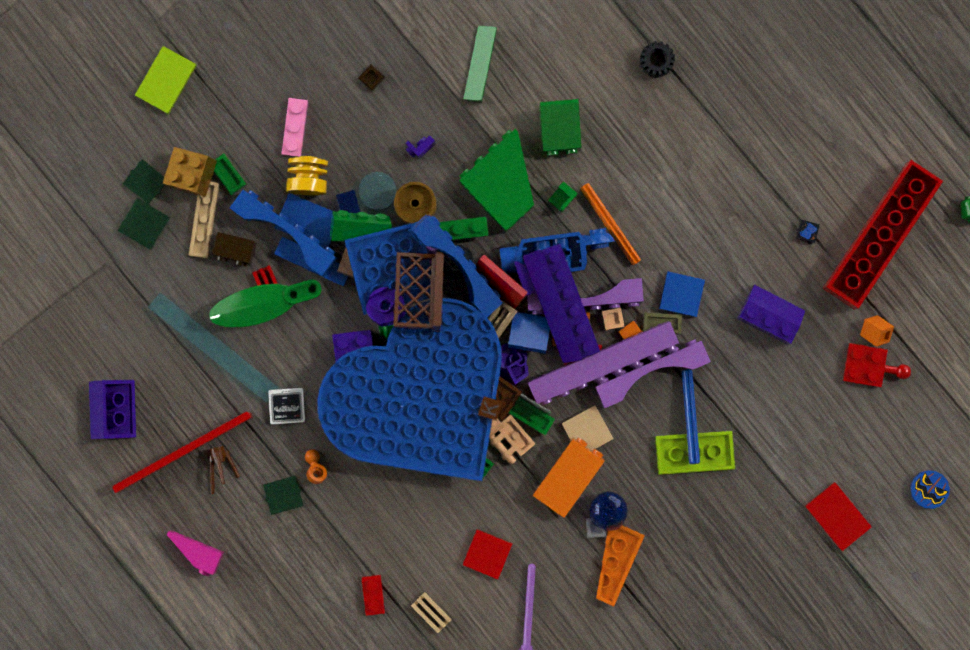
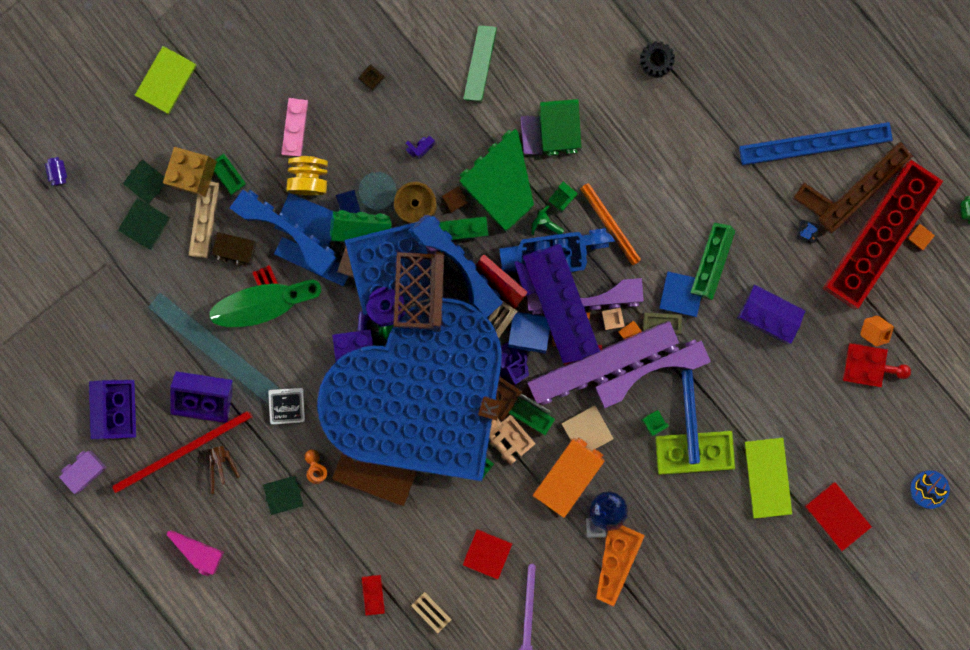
(56, 171): none -> dark purple brick
(82, 471): none -> medium lavender brick
(200, 397): none -> dark purple slope
(362, 321): none -> dark purple arm
(376, 479): none -> reddish brown tile
(454, 199): none -> reddish brown tile
(531, 135): none -> medium lavender slope
(543, 219): none -> green plant
(654, 423): none -> green panel
(713, 261): none -> green slope
(768, 478): none -> lime tile
(812, 200): none -> reddish brown tile
(815, 143): none -> blue tile
(865, 187): none -> reddish brown tile
(920, 237): none -> orange tile

